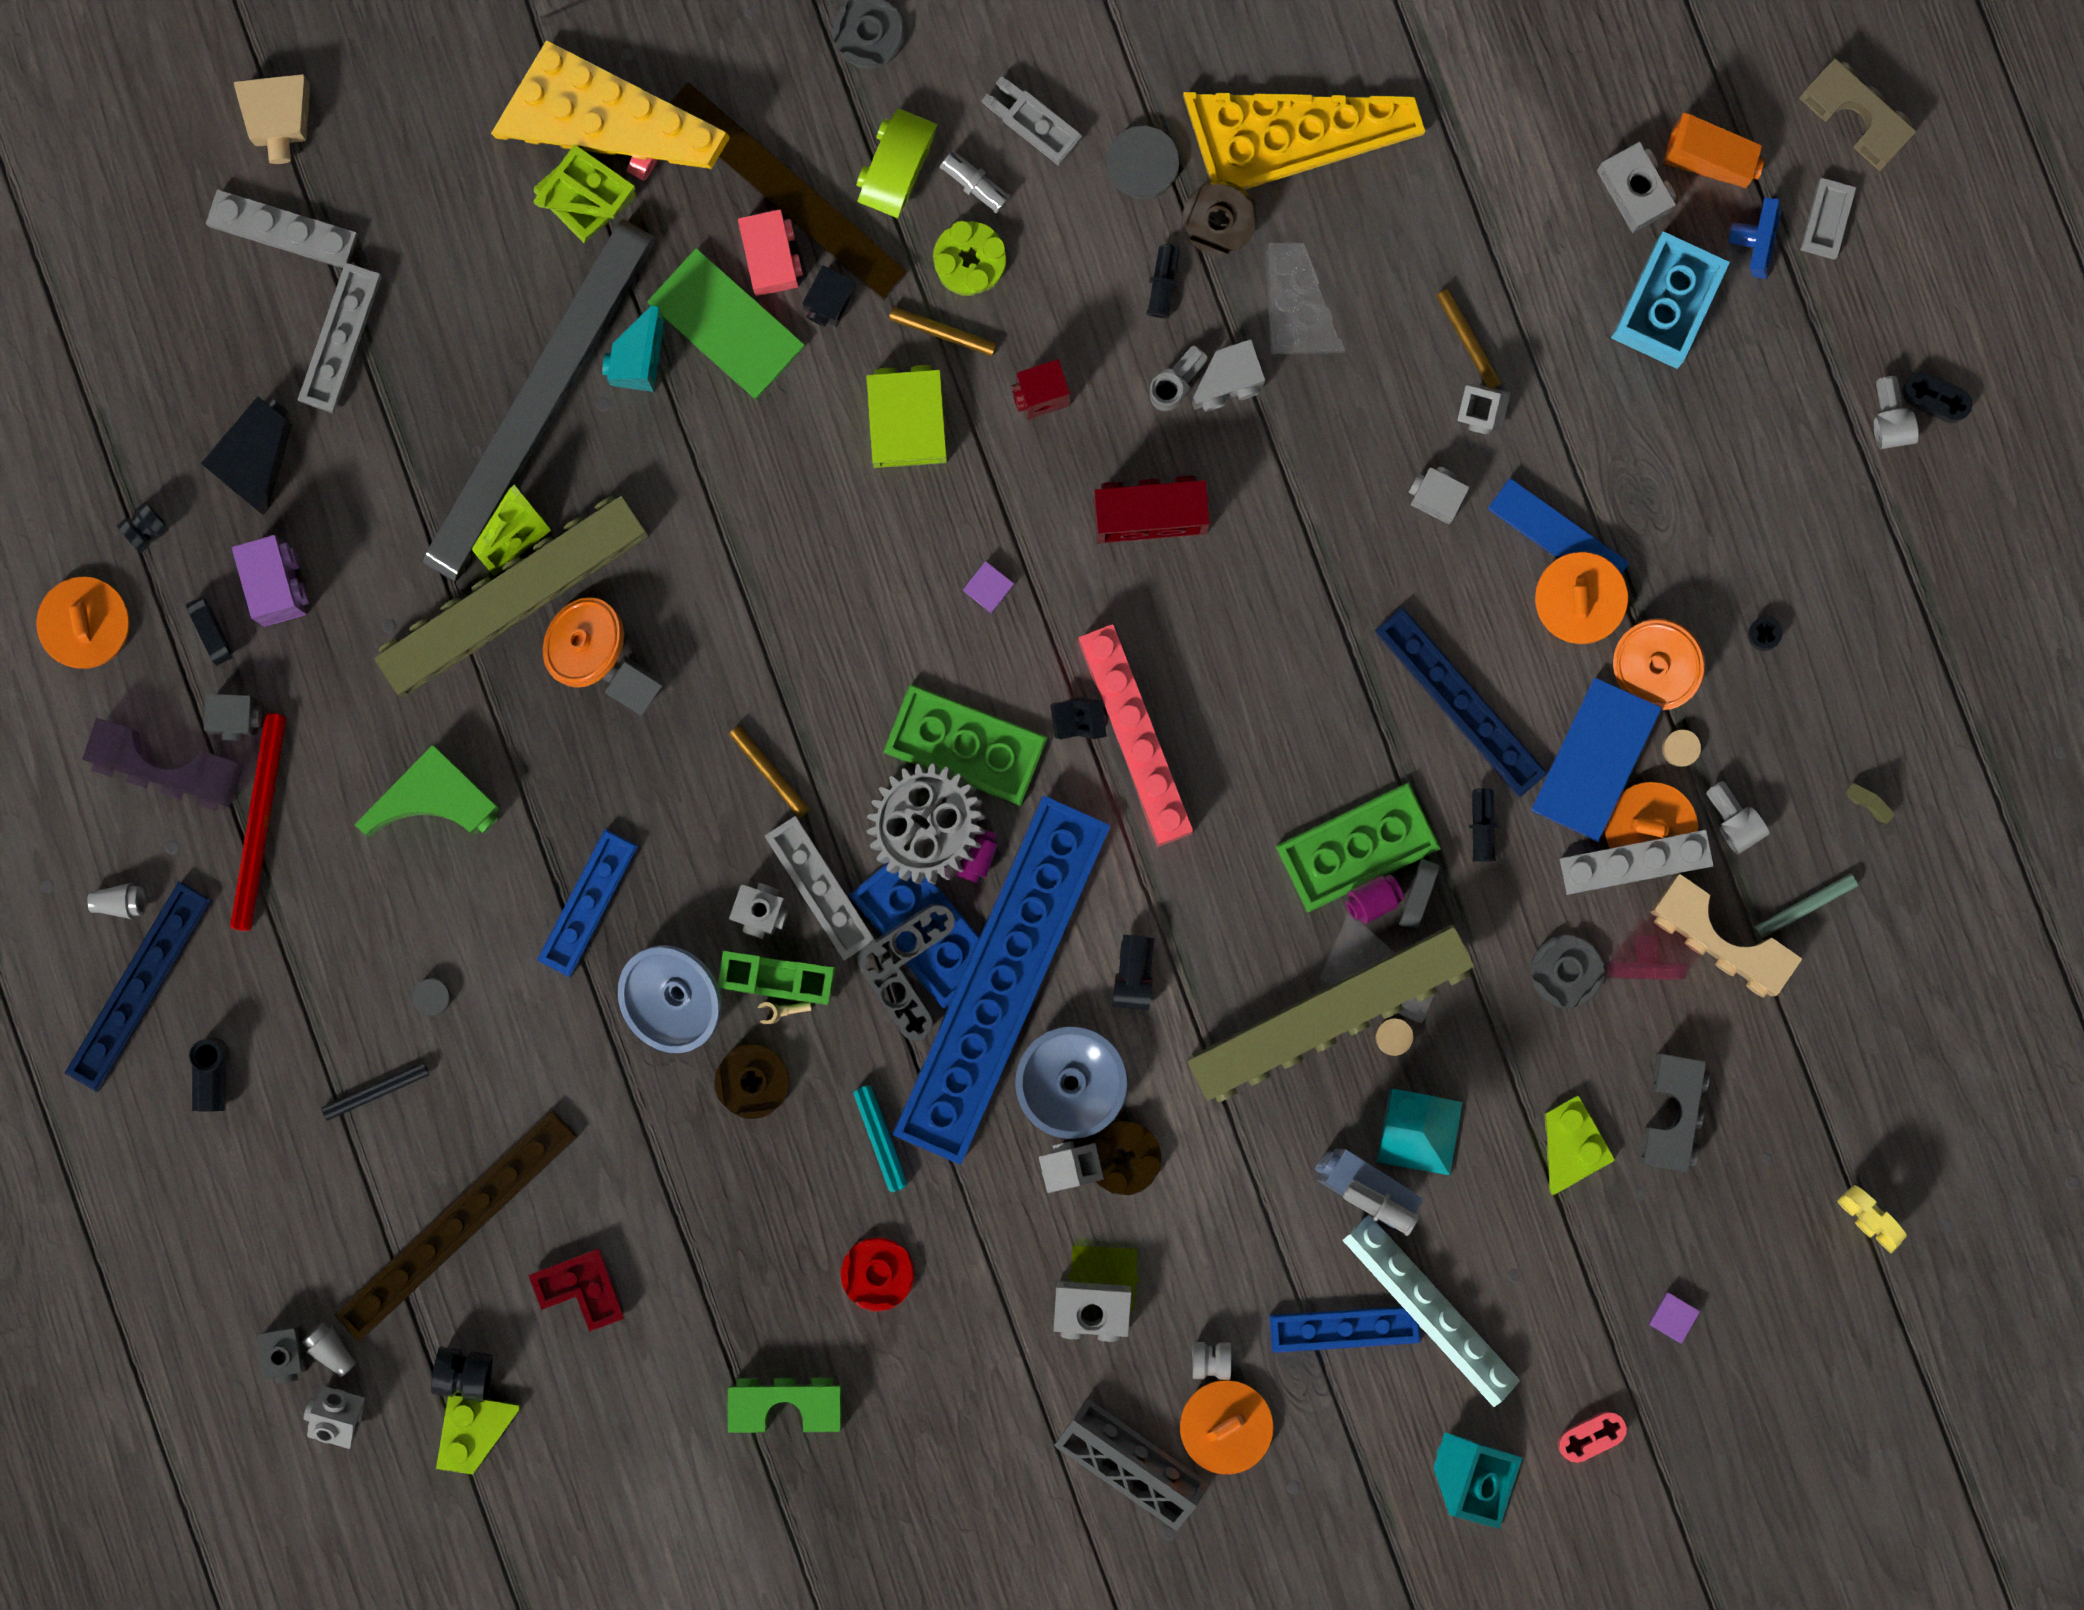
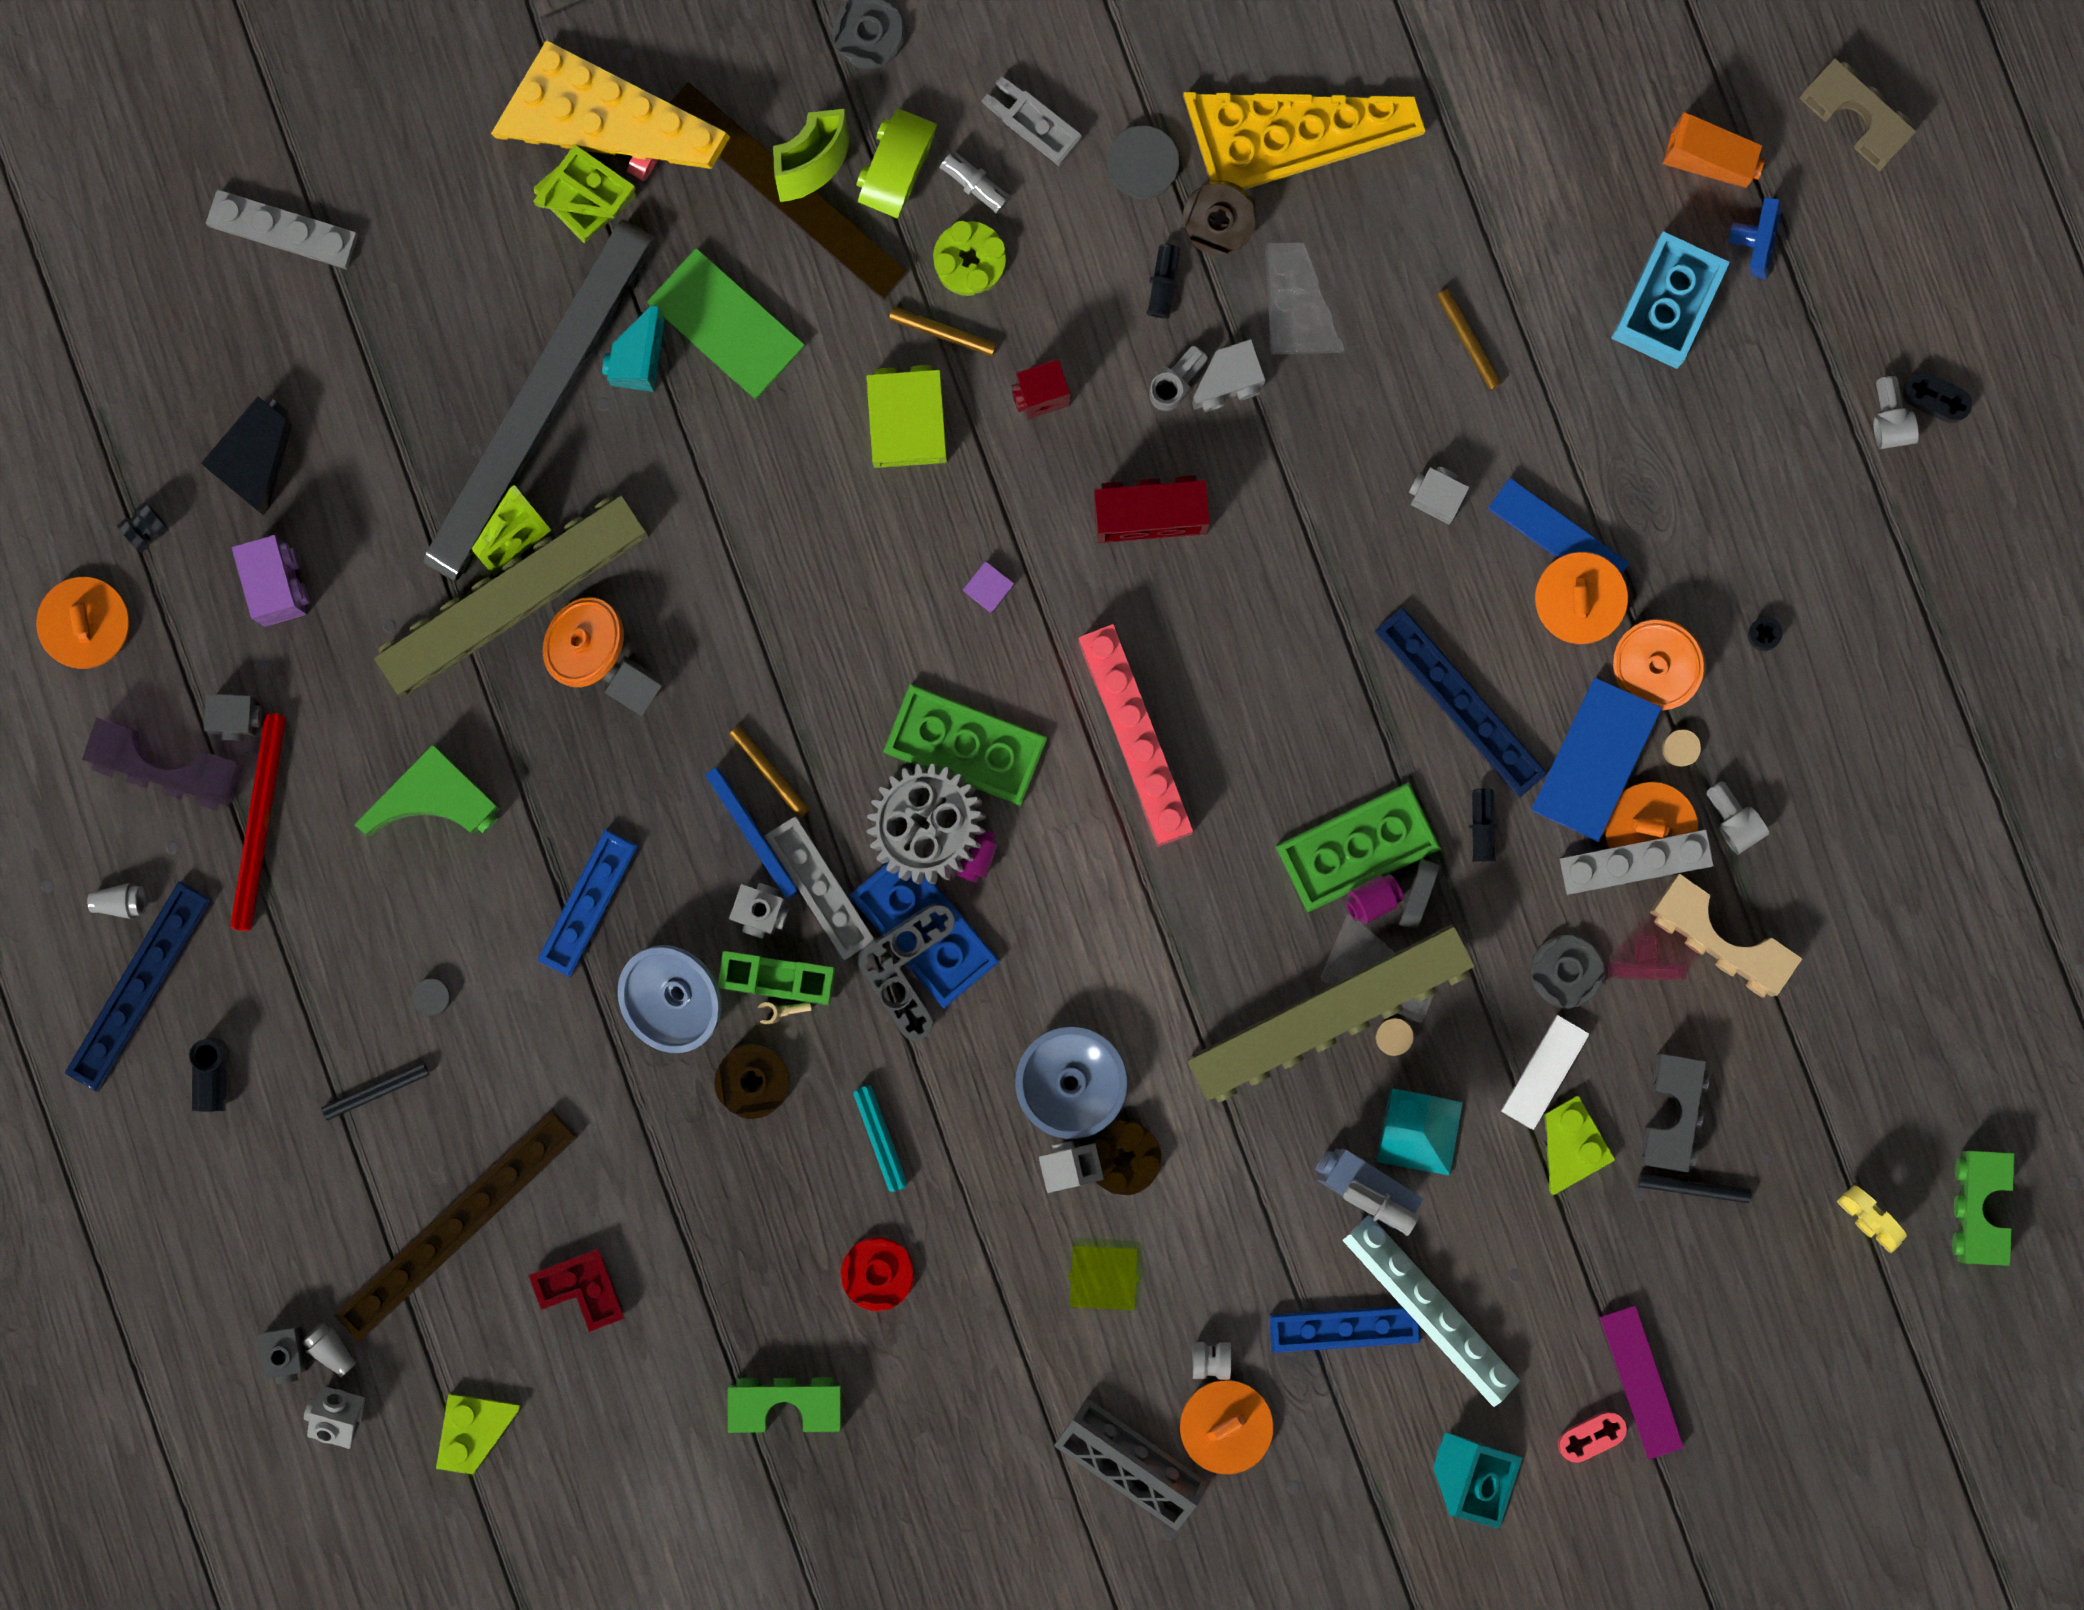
(209, 630): black beam -> none
(275, 113): tan torso -> none
(339, 338): light grey plate -> none
(462, 1374): black wheel -> none
(752, 833): none -> blue tile
(768, 252): coral brick -> none
(812, 155): none -> lime brick
(828, 297): black brick -> none
(1001, 980): blue plate -> none
(1074, 1296): light grey brick -> none
(1079, 717): black bracket -> none
(1133, 981): black piece -> none
(1483, 408): light grey brick -> none
(1544, 1072): none -> white tile
(1637, 208): light grey brick -> none
(1641, 1382): none -> magenta tile
(1673, 1317): medium lavender tile -> none
(1694, 1188): none -> black bar
(1805, 906): sand green bar -> none
(1828, 218): light grey tile -> none
(1873, 802): olive tile -> none
(1976, 1238): none -> bright green arch

